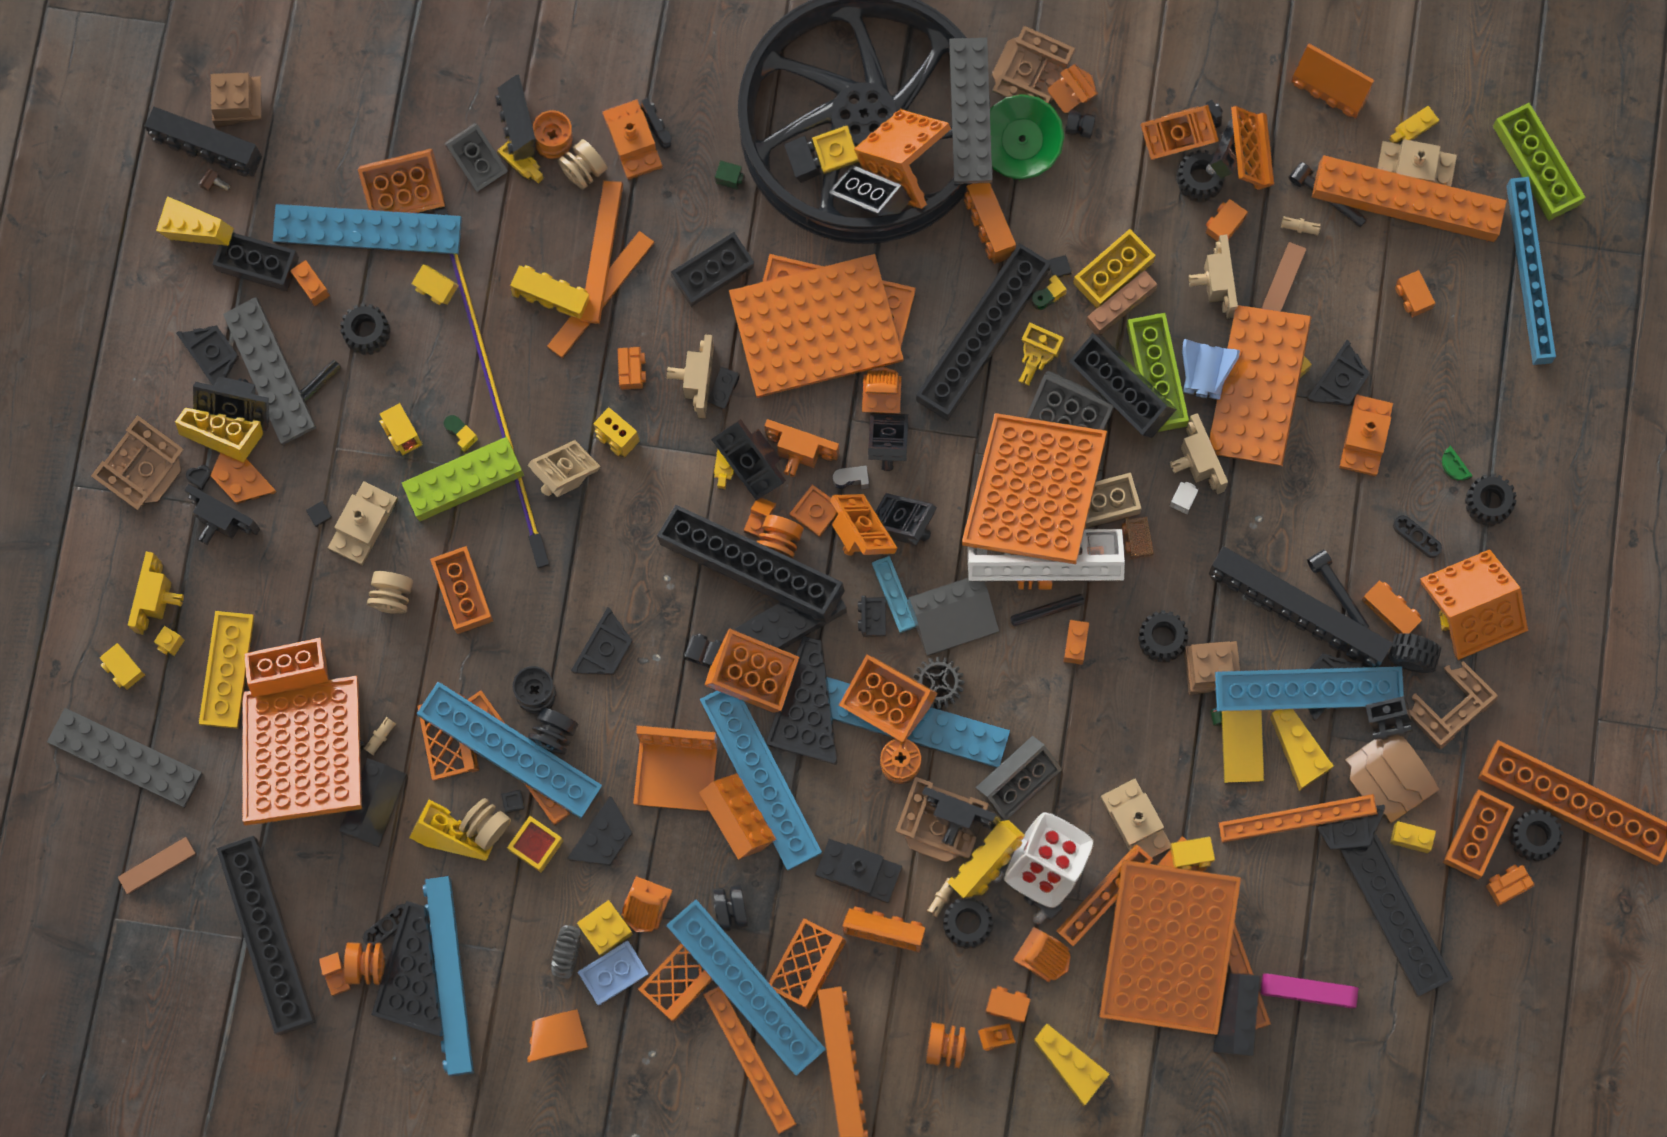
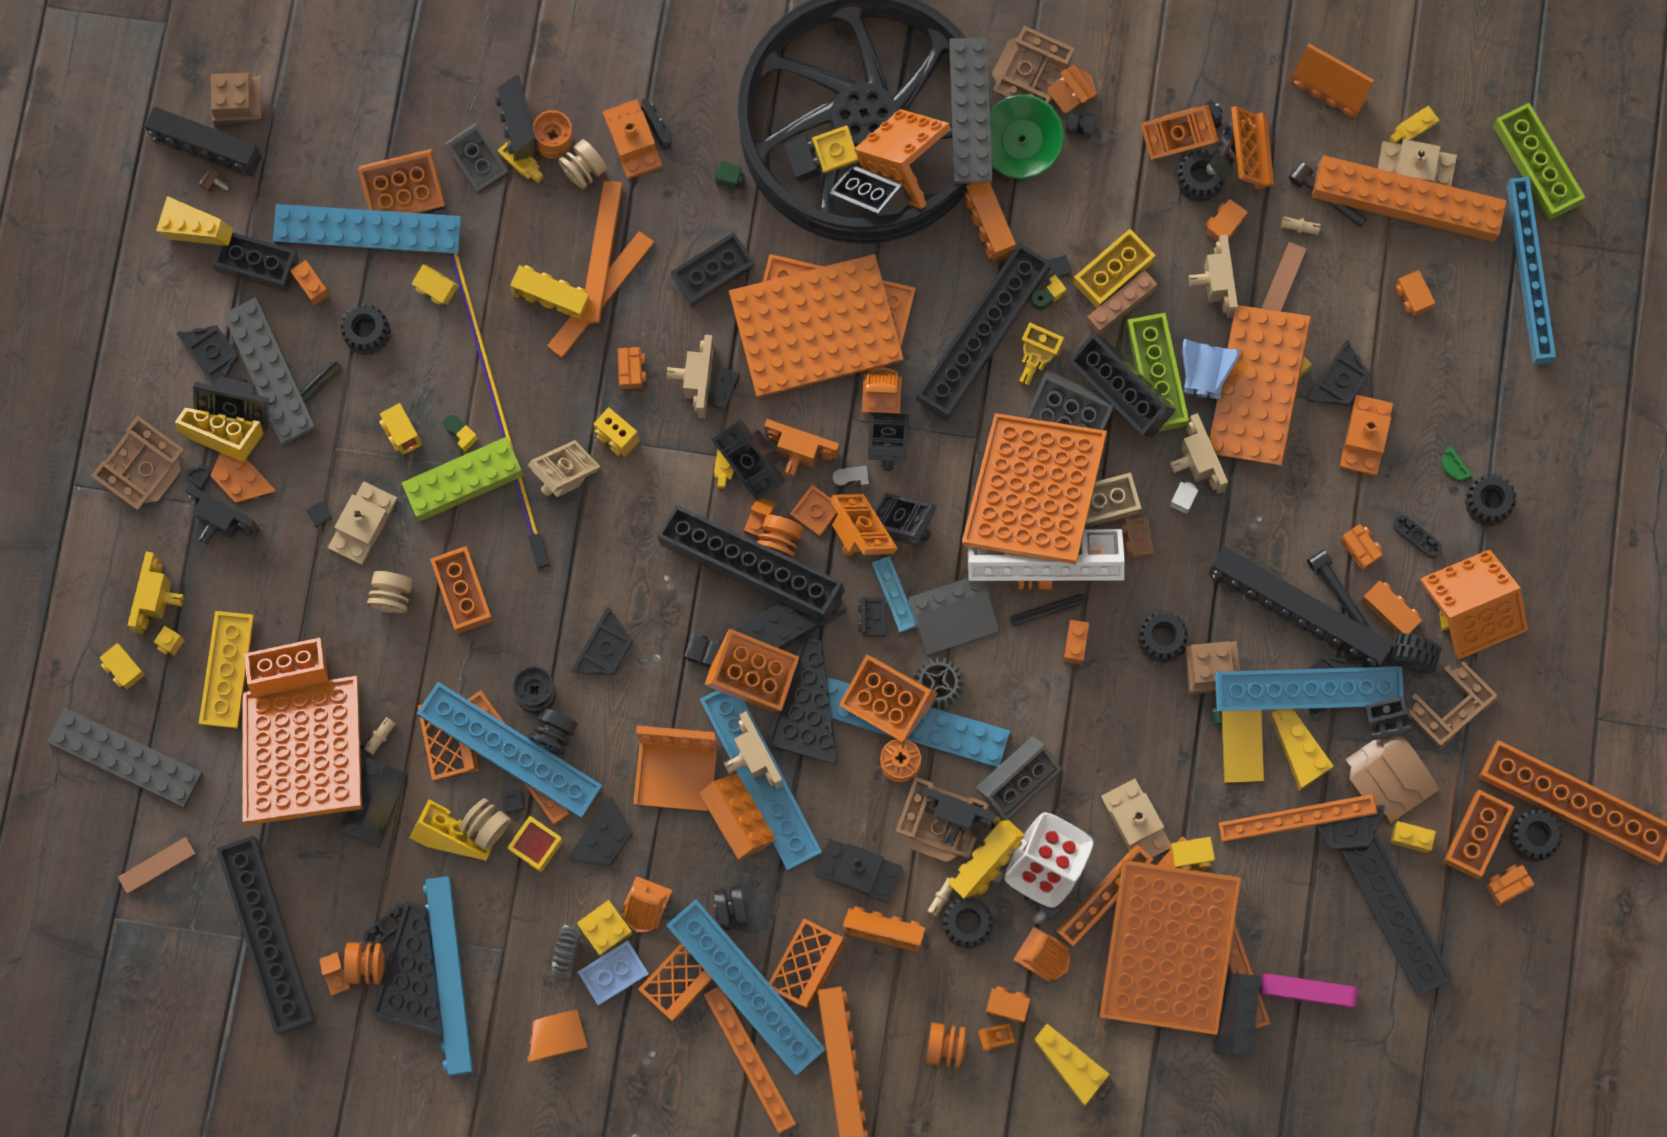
(753, 754): none -> tan brick
(1361, 546): none -> orange brick

